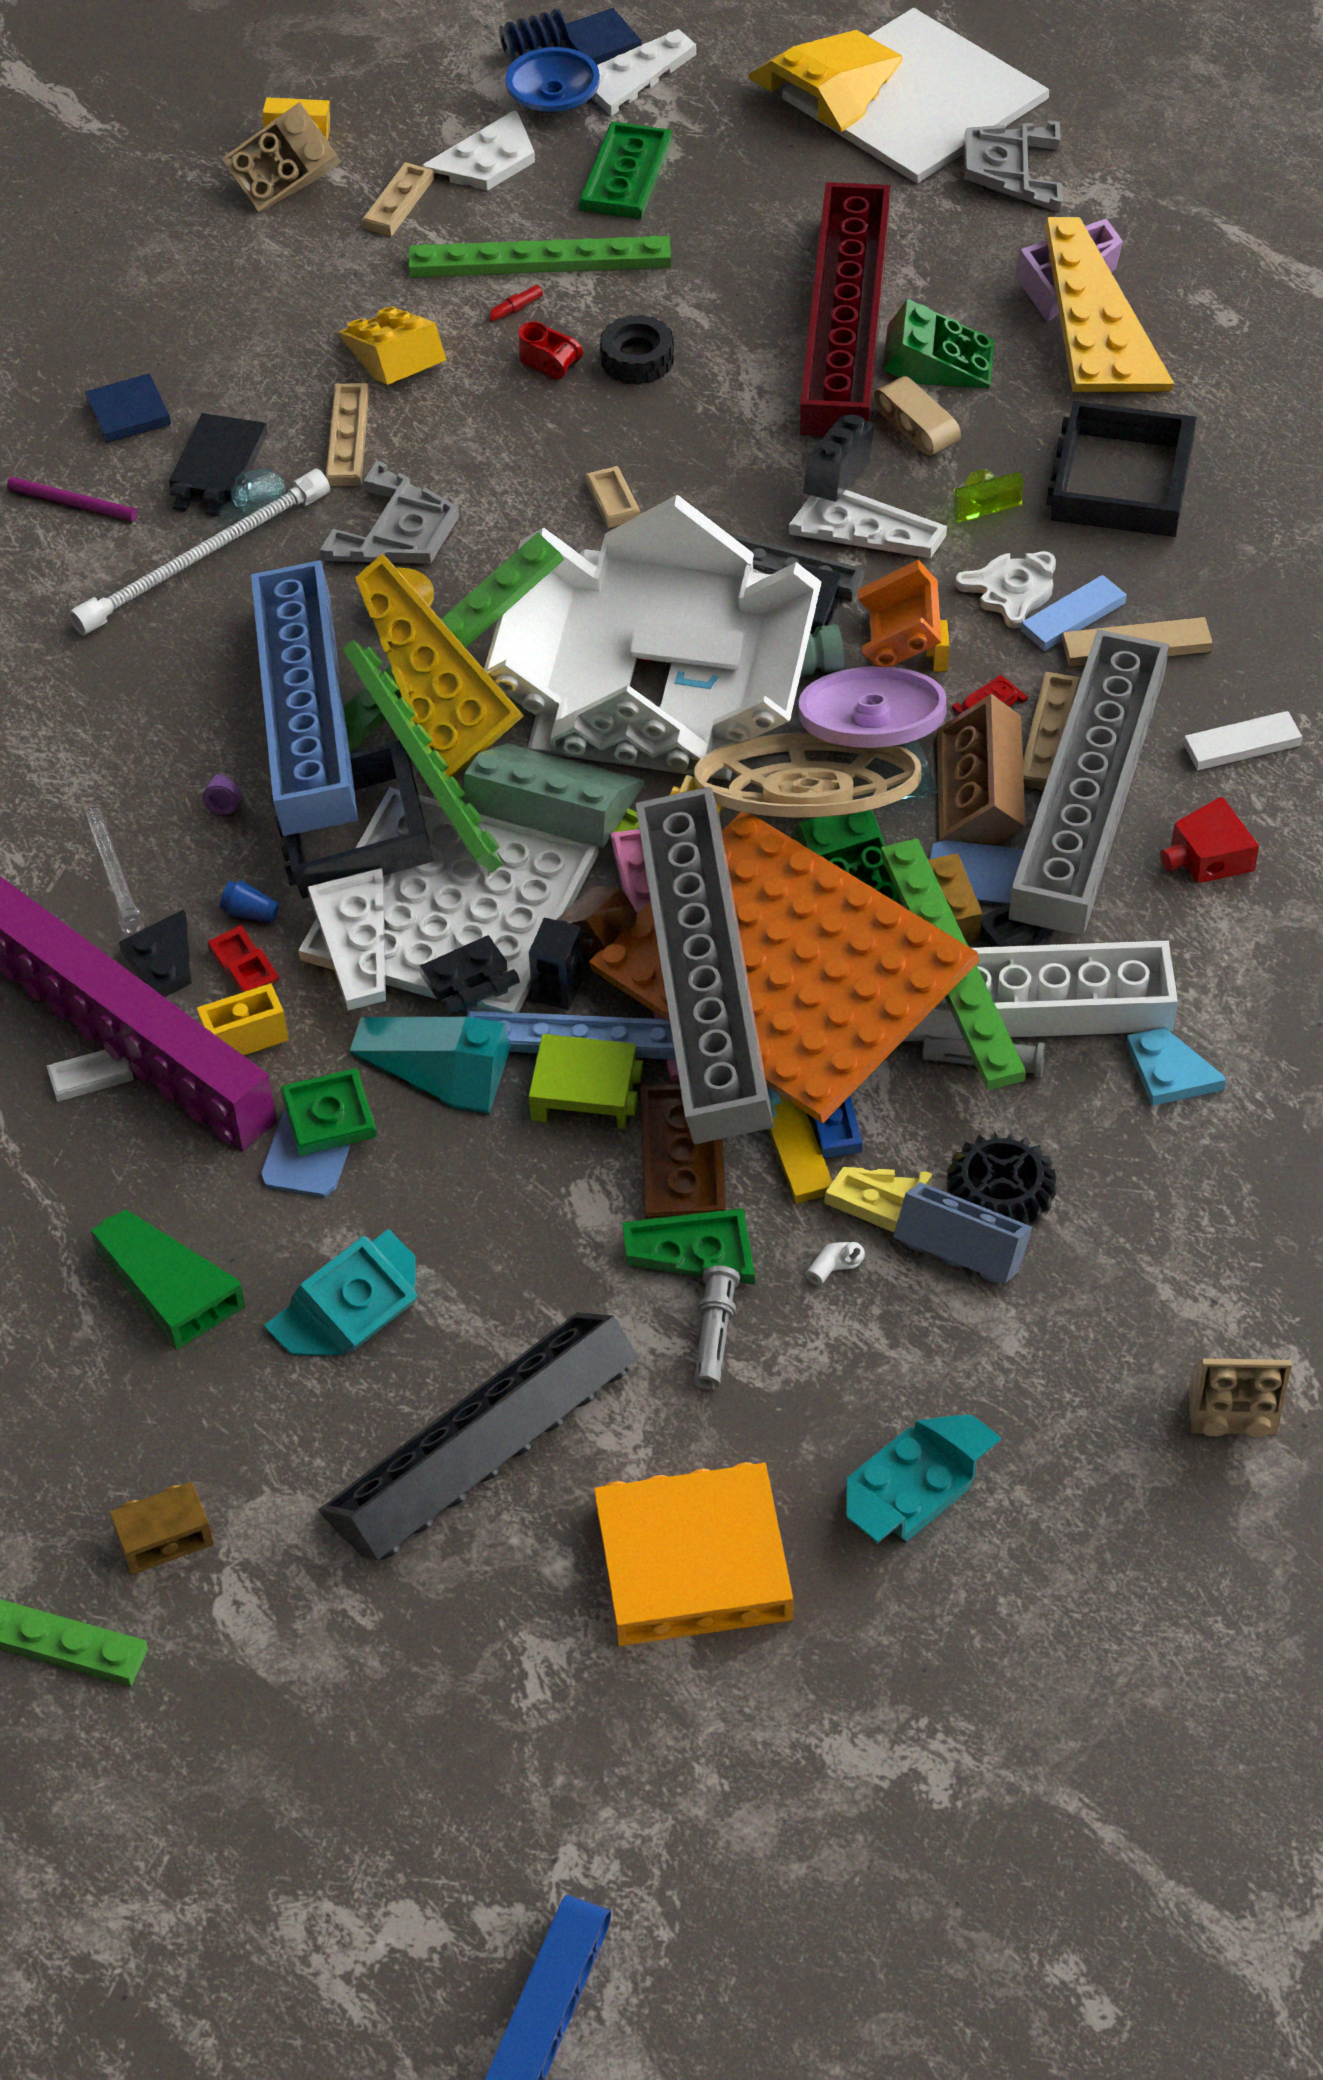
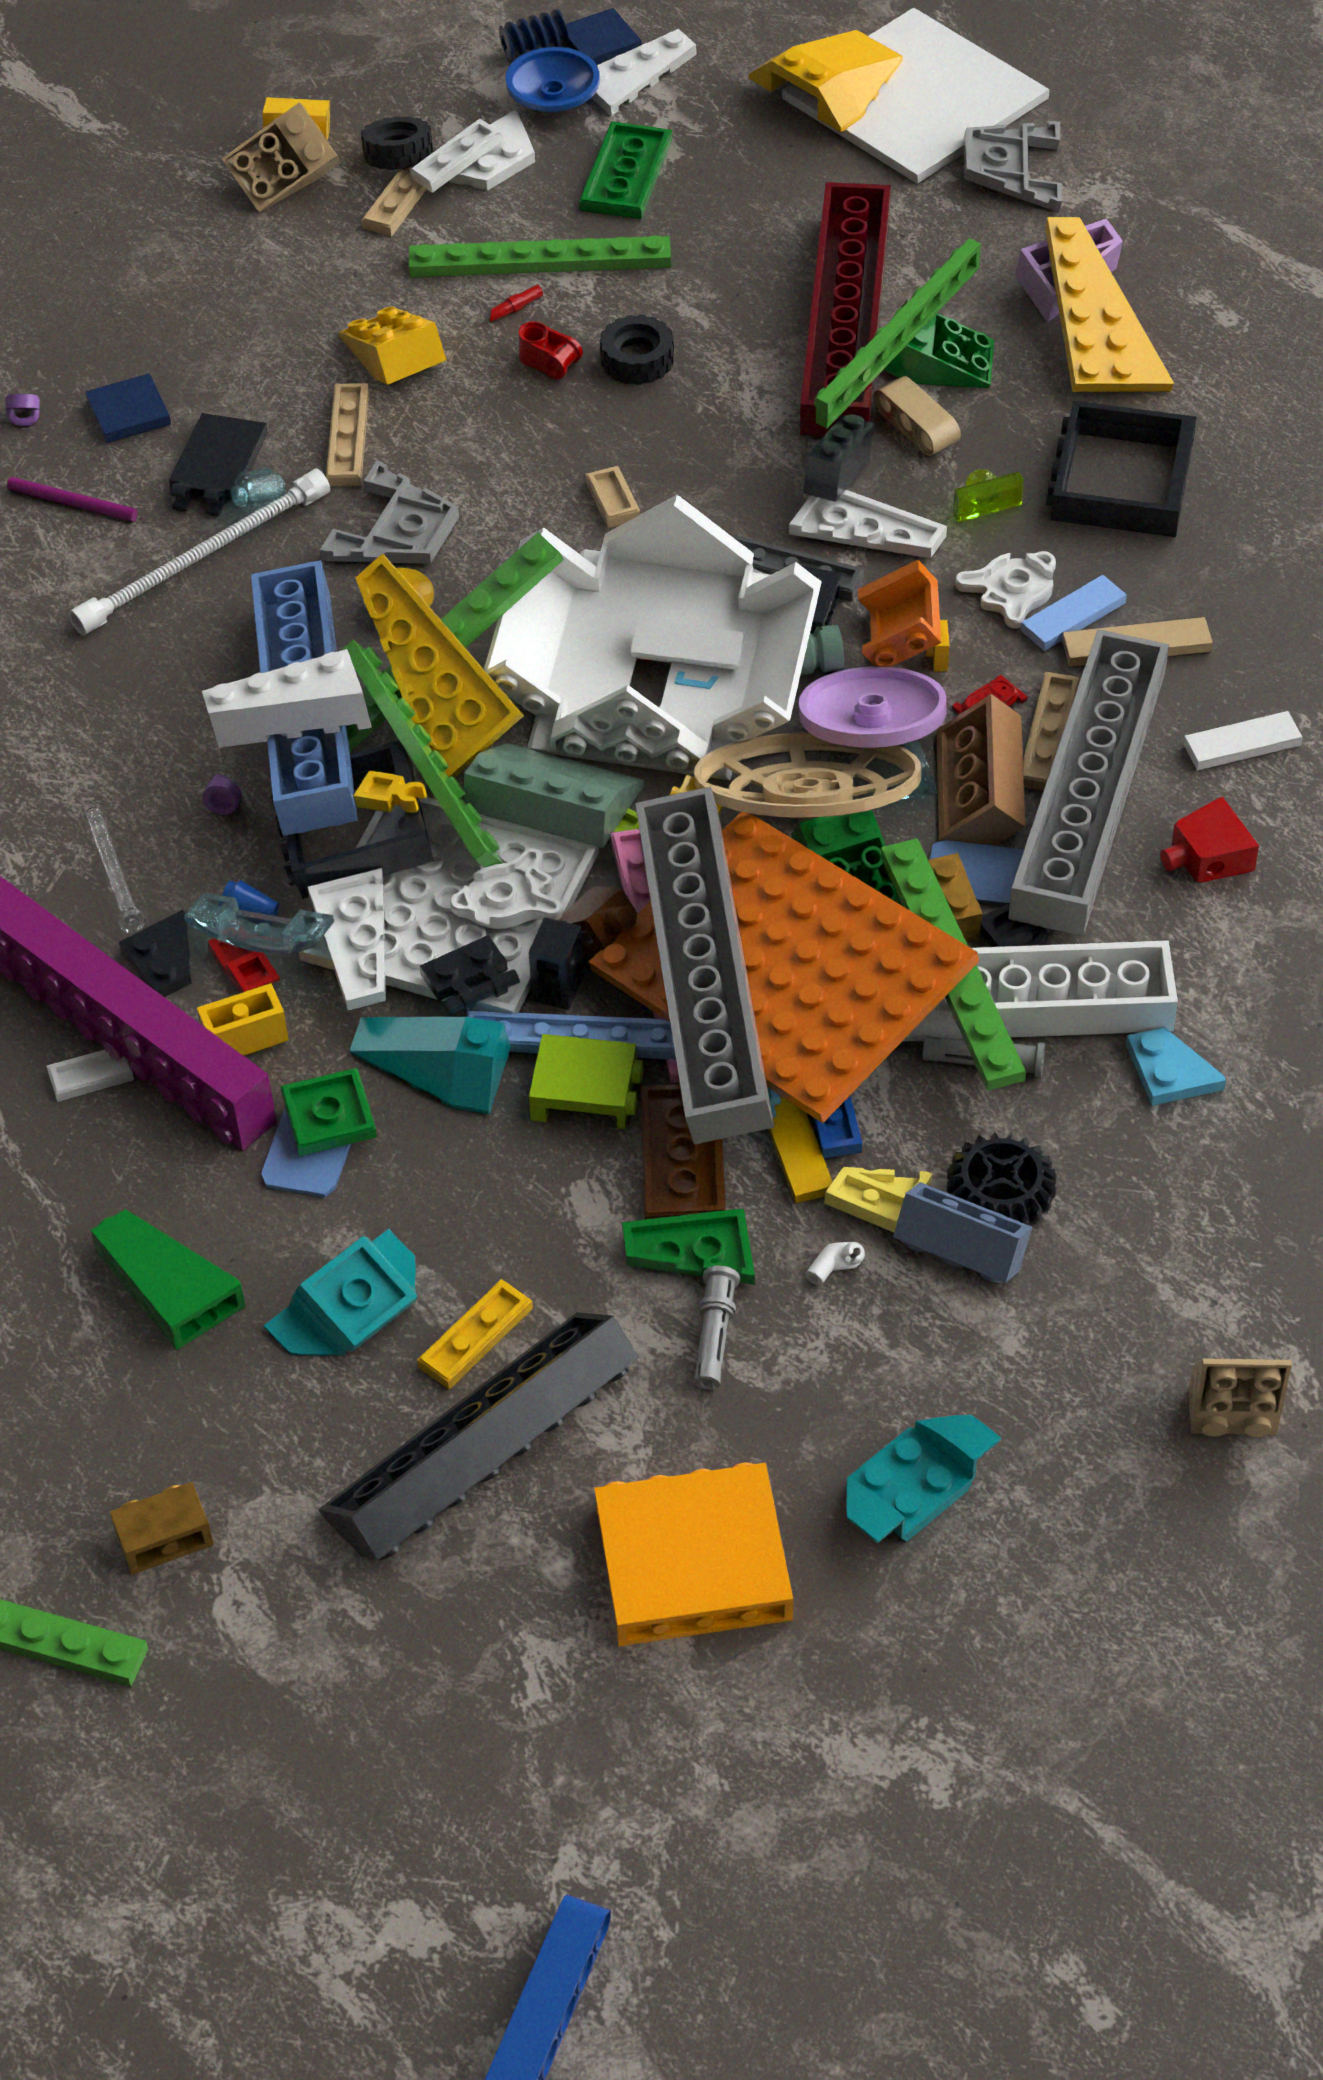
(22, 402): none -> medium lavender tile
(222, 920): none -> clear light blue slope
(288, 701): none -> white wedge
(384, 791): none -> yellow plate
(396, 142): none -> black tyre
(456, 155): none -> white tile
(475, 1334): none -> yellow tile
(508, 894): none -> white tile
(897, 333): none -> bright green plate

